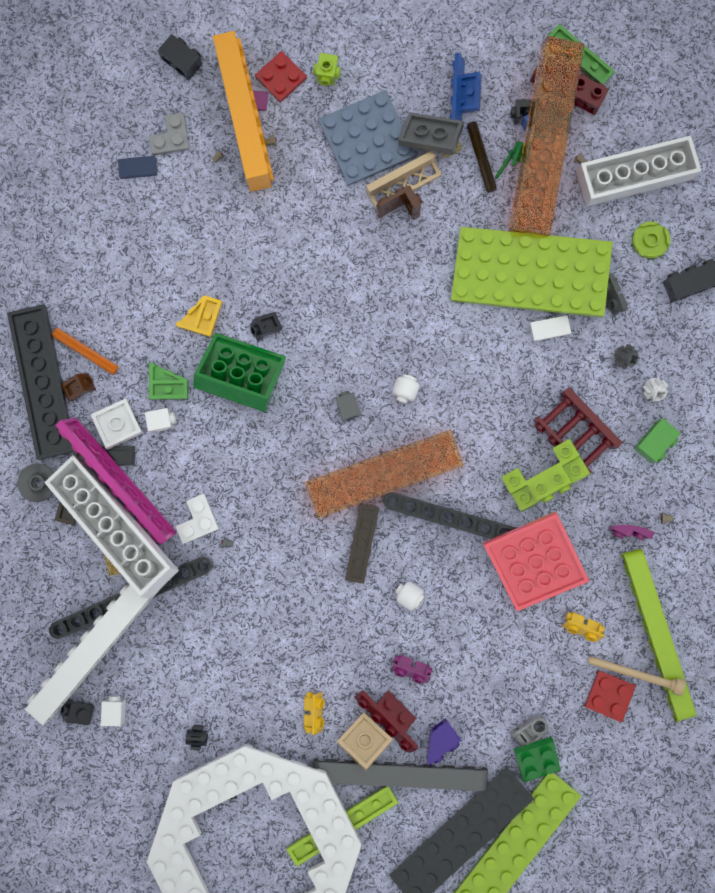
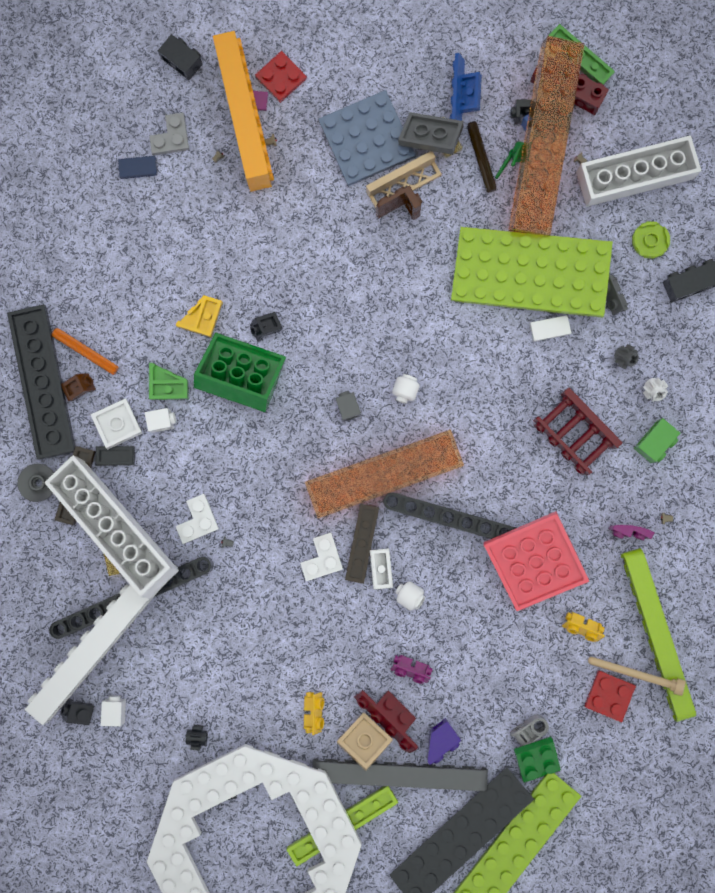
(116, 478): dark pink plate -> none
(326, 562): none -> white plate
(327, 69): lime brick -> none
(381, 568): none -> white slope
(549, 482): lime bracket -> none

